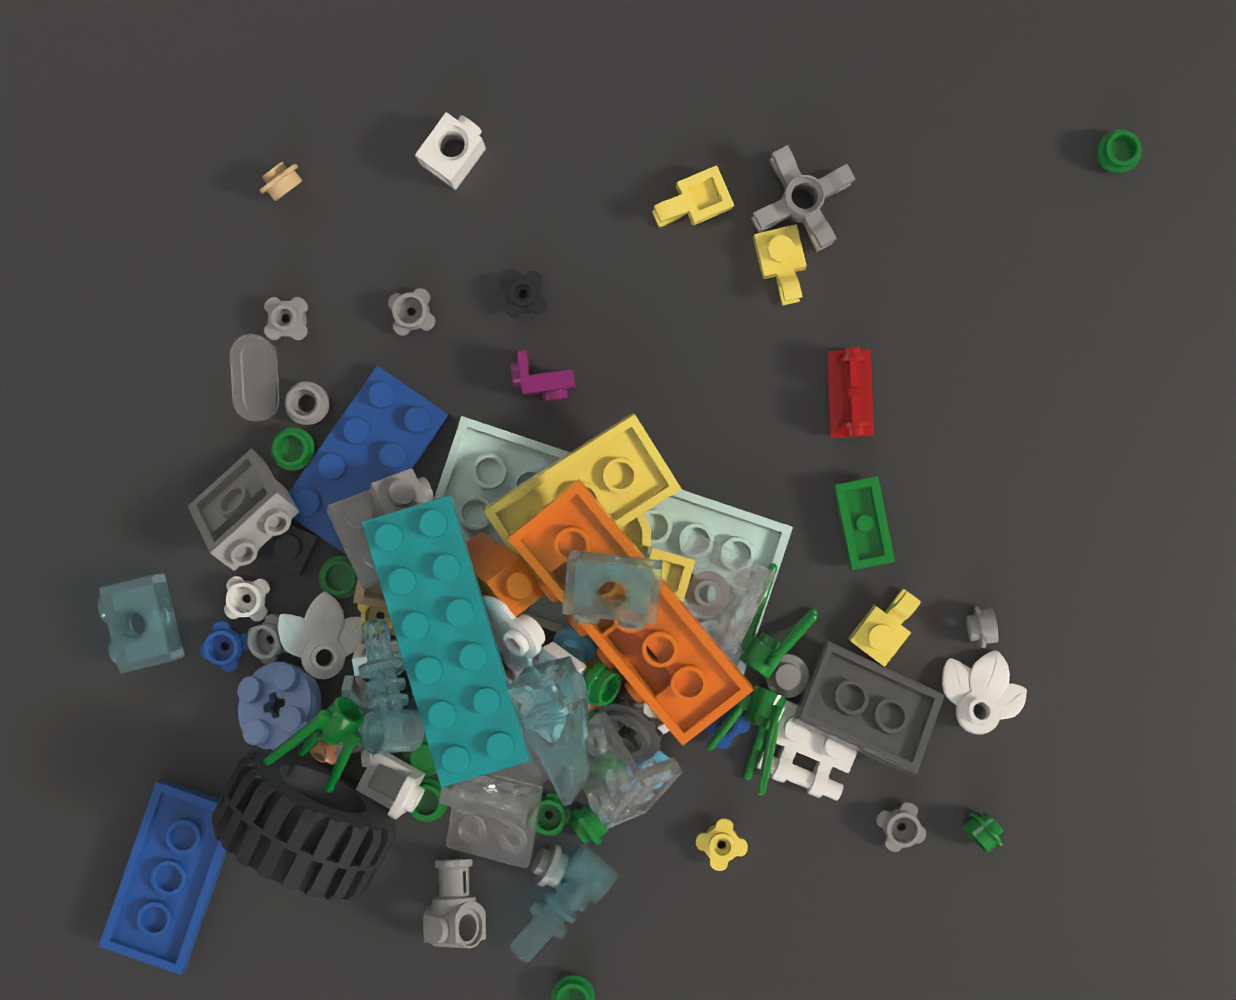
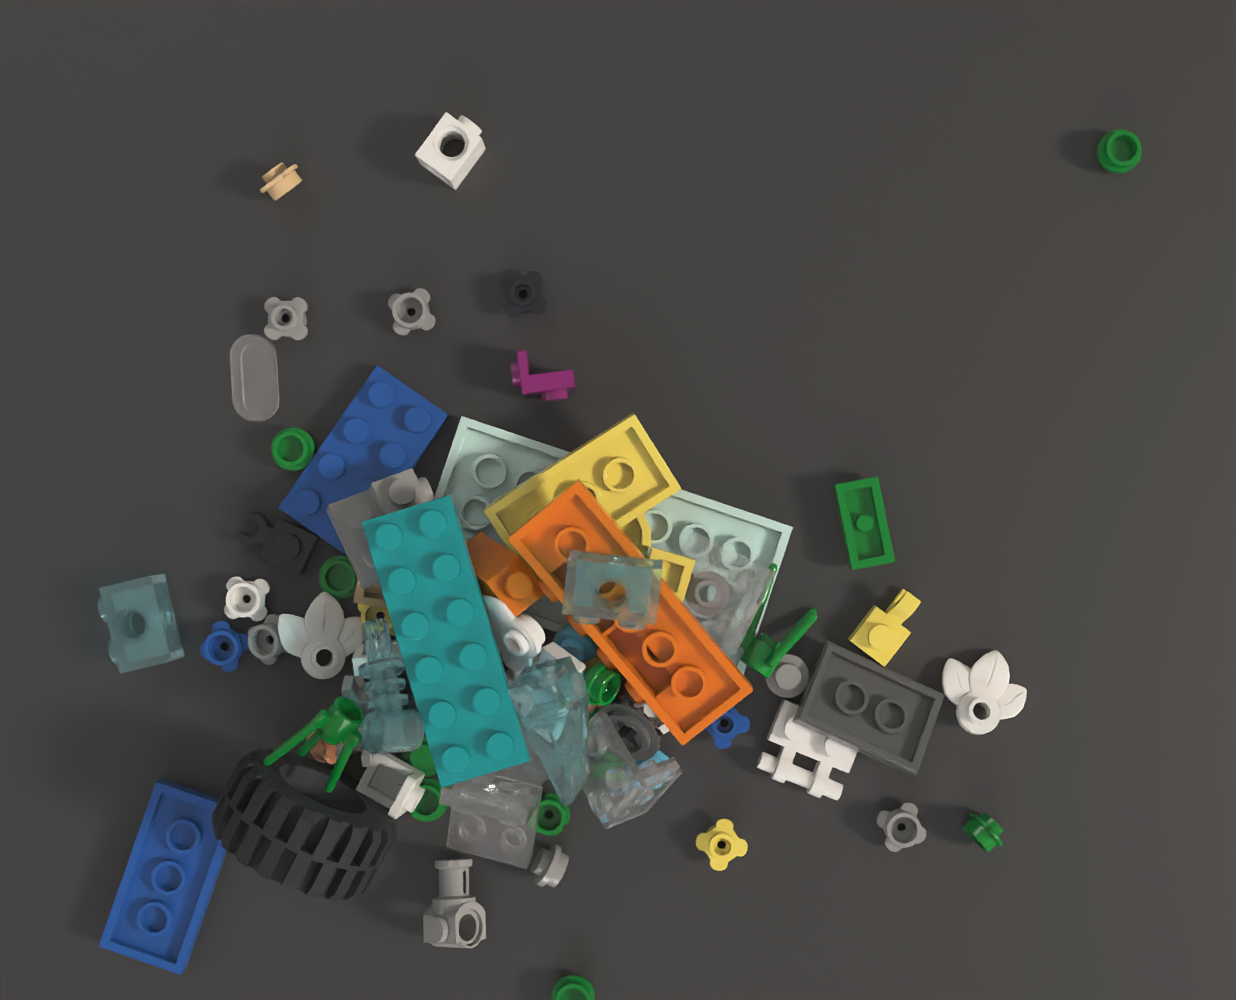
(242, 511): light grey plate -> none
(257, 702): medium blue plate -> none
(295, 396): light grey plate -> none
(586, 881): clear light blue piece -> none
(587, 825): green plate -> none
(699, 197): light yellow plate -> none
(766, 712): green plant -> none
(781, 256): light yellow plate -> none
(819, 189): light grey pin -> none
(850, 392): red hinge -> none
(982, 626): light grey plate -> none

